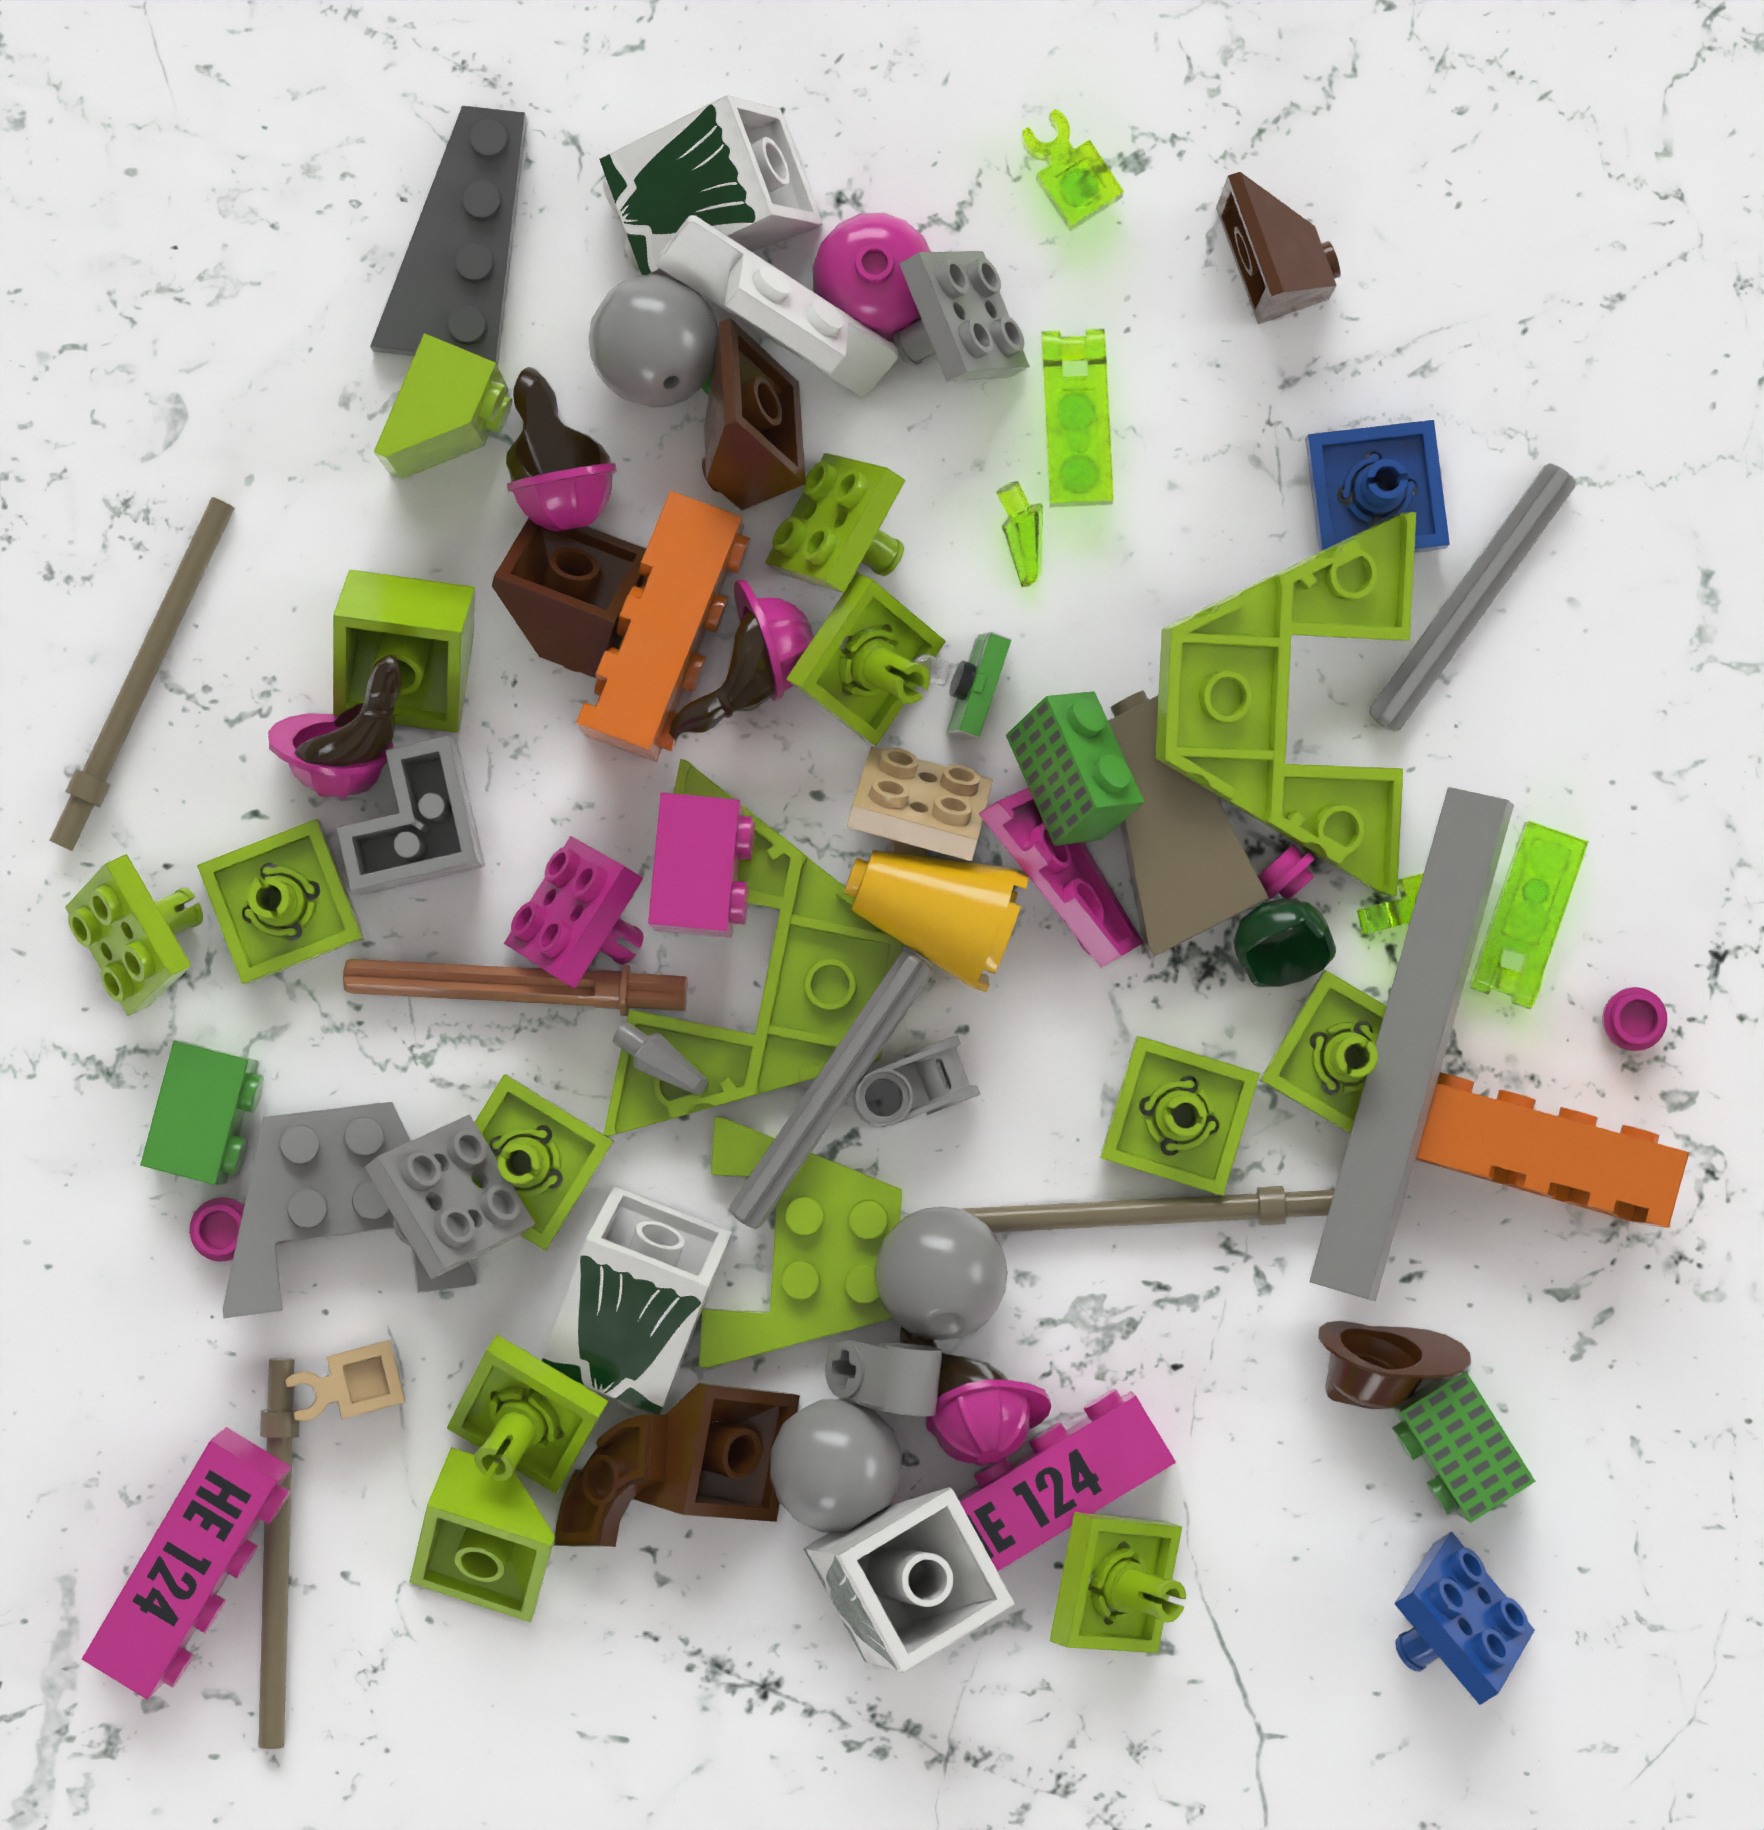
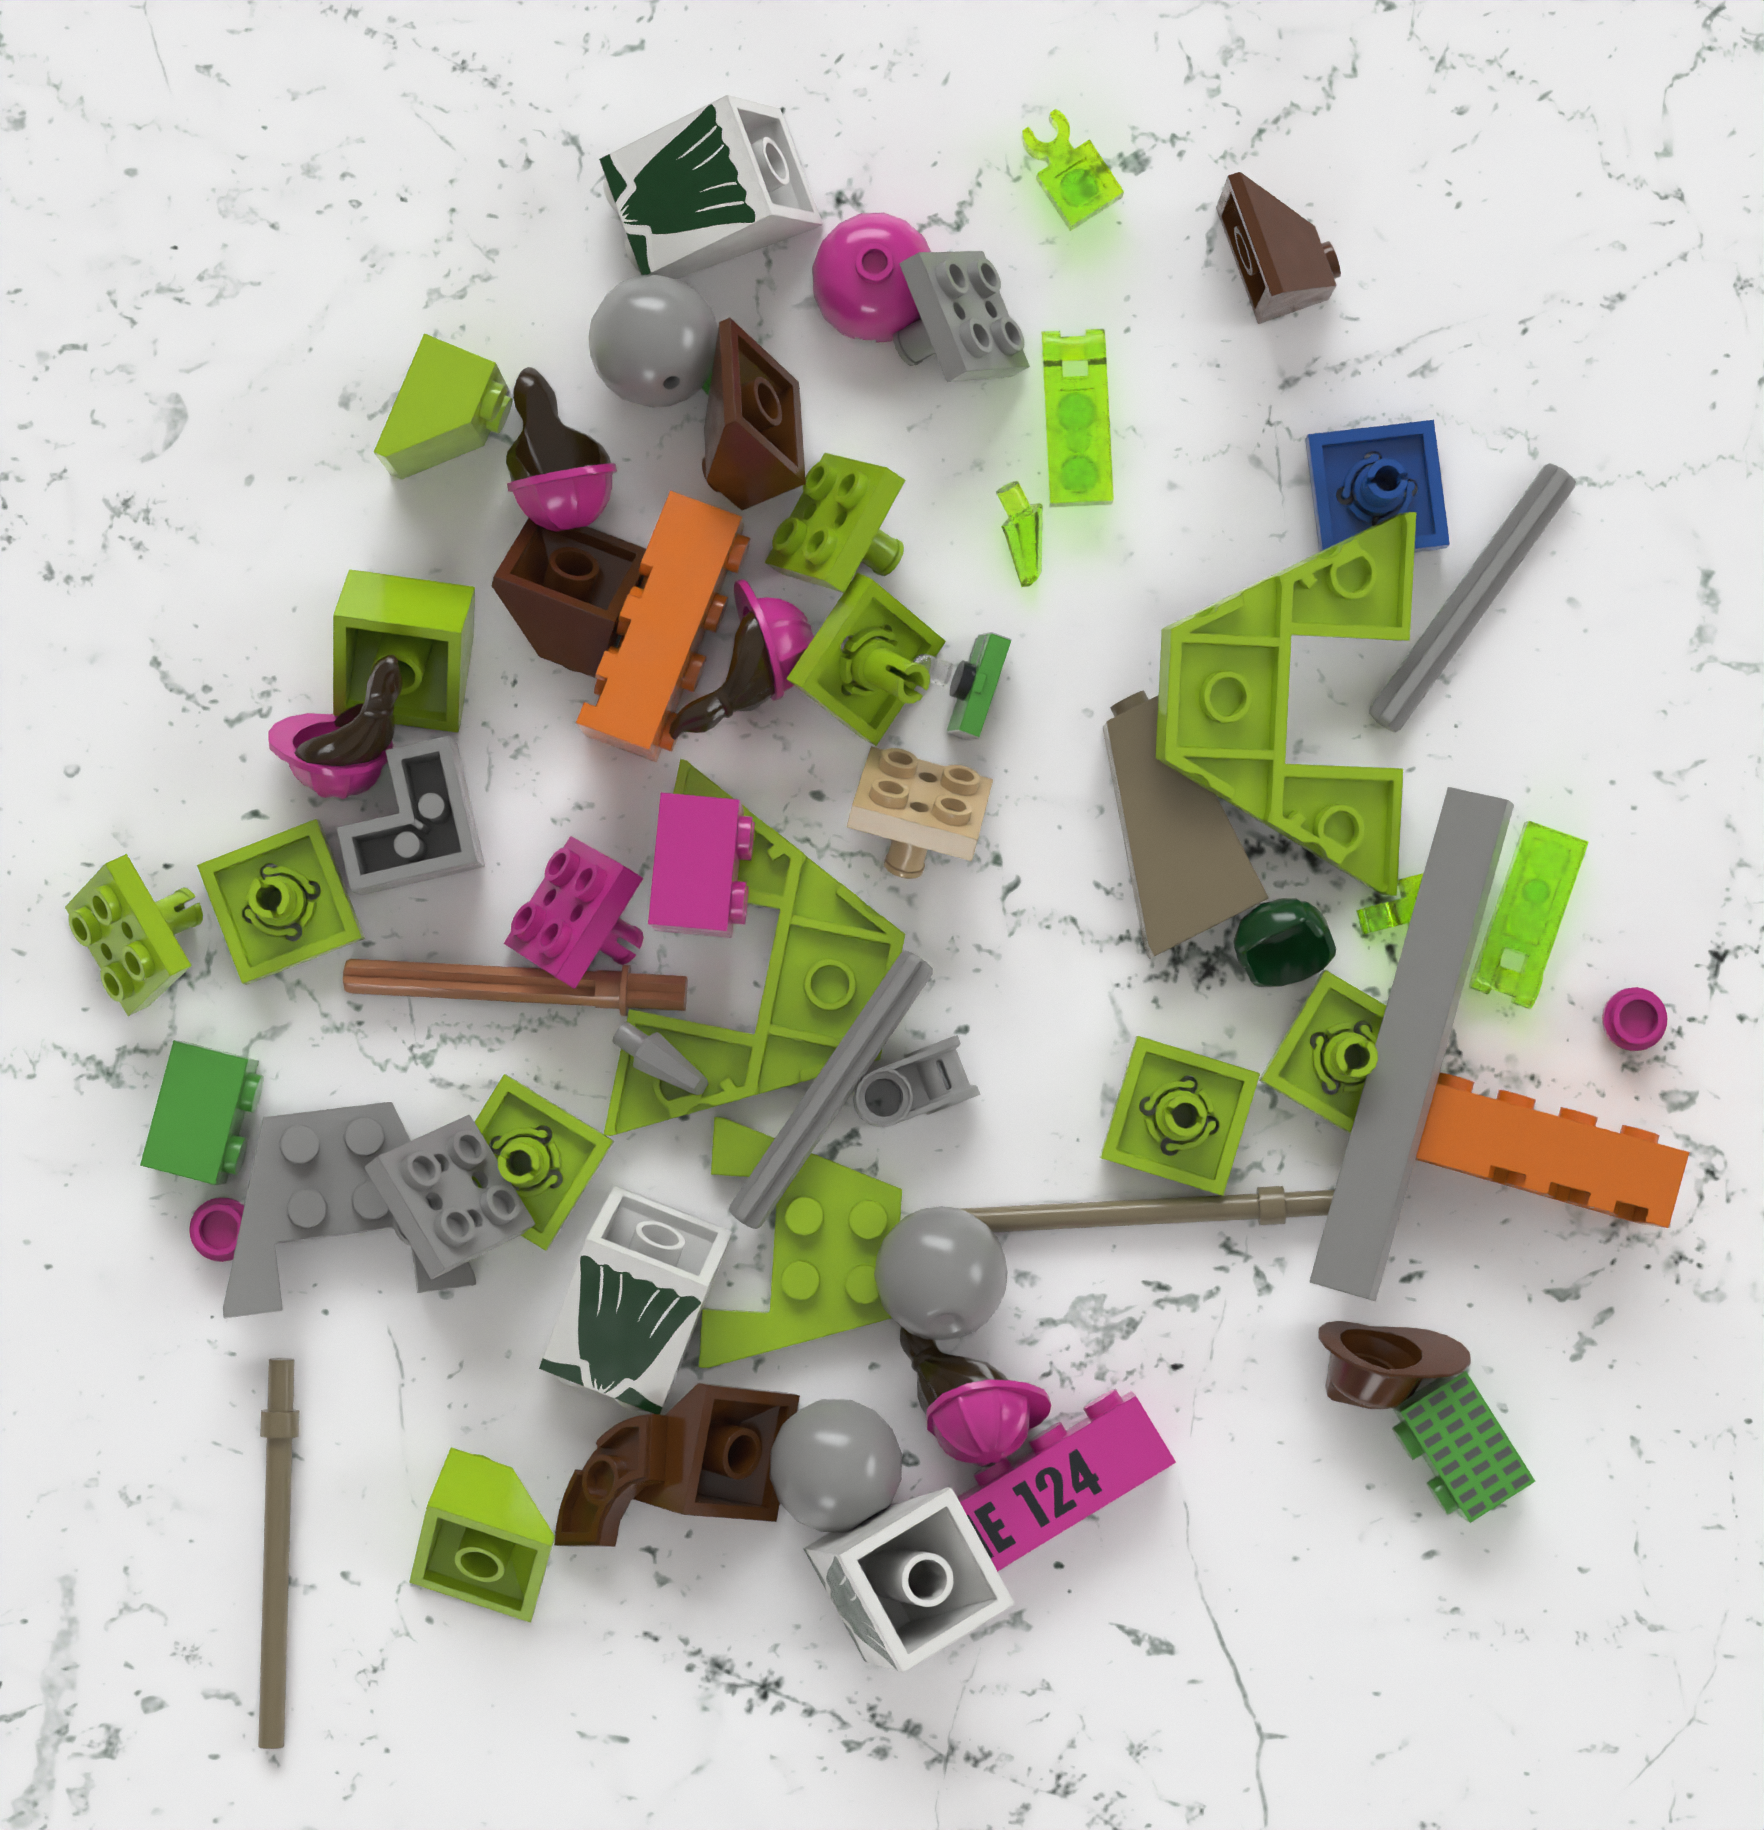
(89, 786): dark tan bar -> none
(187, 1564): dark pink brick -> none
(357, 1381): tan plate -> none
(462, 243): dark grey wing -> none
(518, 1424): lime plate -> none
(777, 306): white bracket -> none
(886, 1375): light grey piece -> none
(940, 908): yellow cone -> none
(1065, 878): dark pink wing -> none
(1074, 768): bright green brick -> none
(1128, 1588): lime plate -> none
(1287, 873): dark pink plate -> none
(1461, 1620): blue plate -> none

